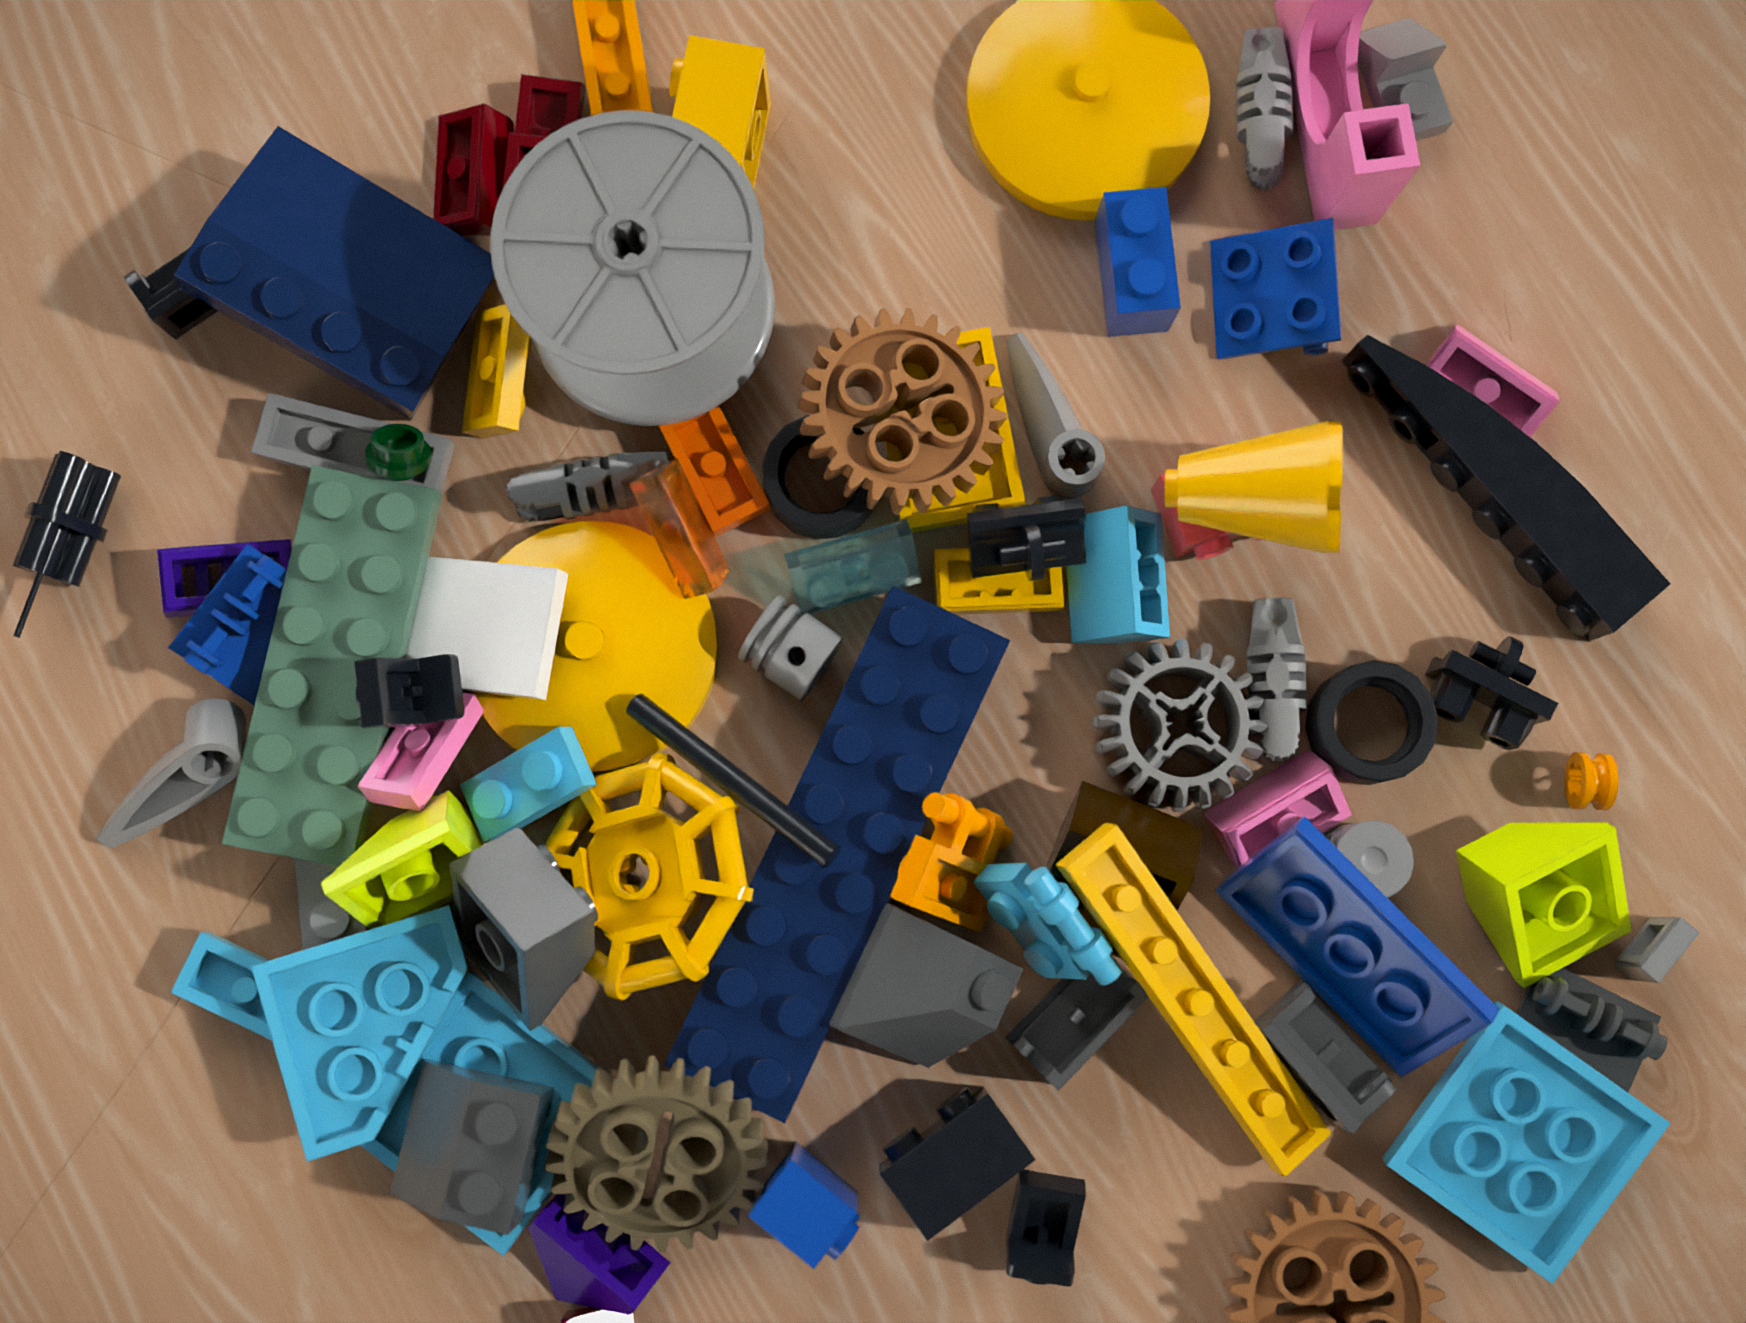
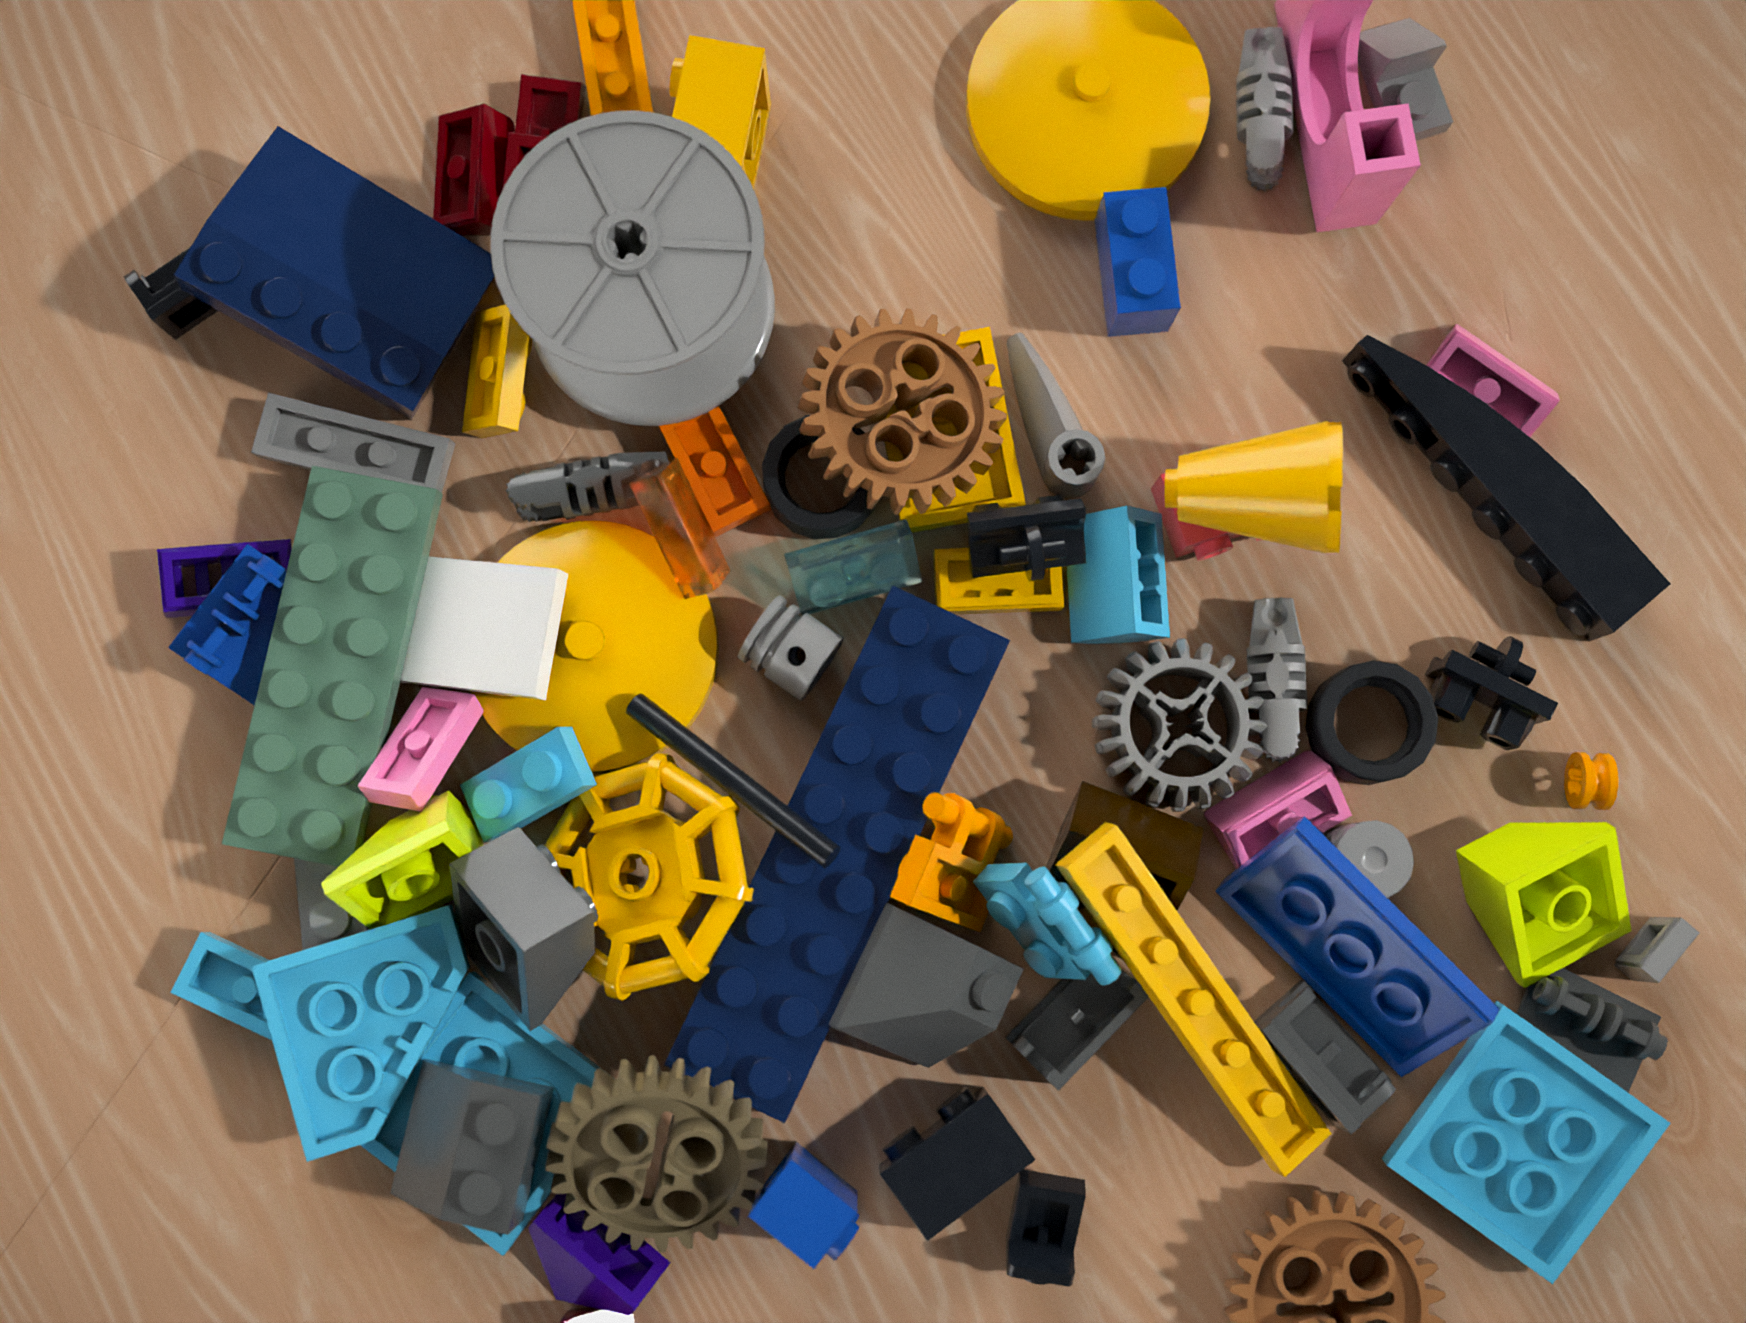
(65, 523): black piece -> none
(185, 774): light grey piece -> none
(398, 452): dark green plate -> none
(408, 691): black bracket -> none
(1276, 290): blue hinge -> none

